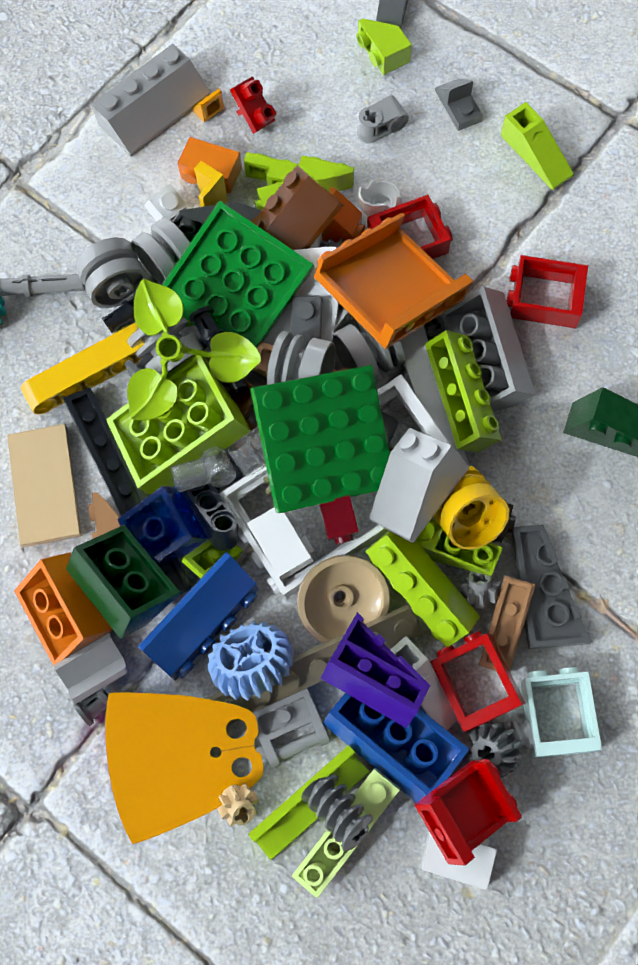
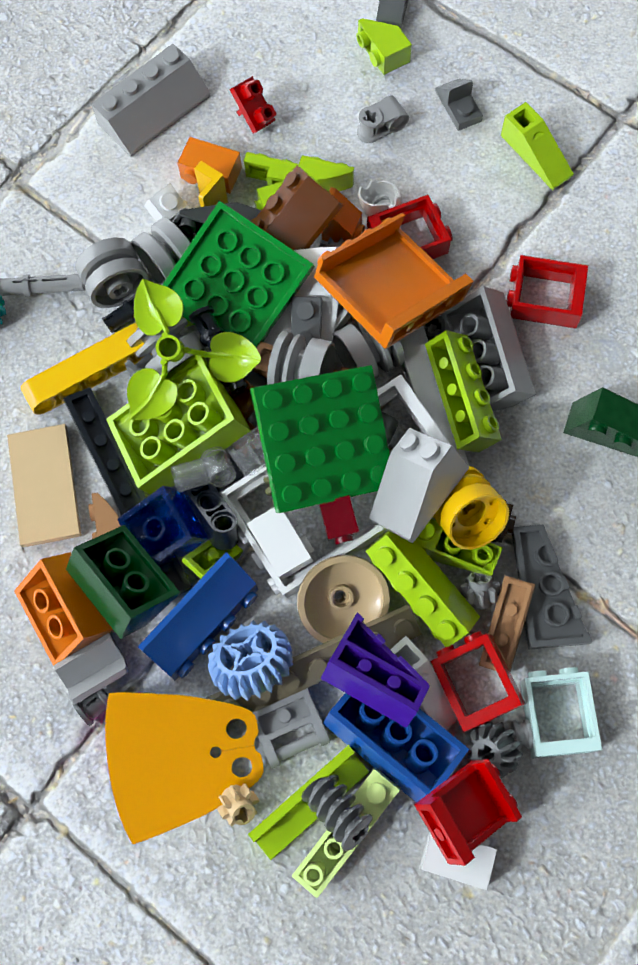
(209, 106): light orange slope -> none

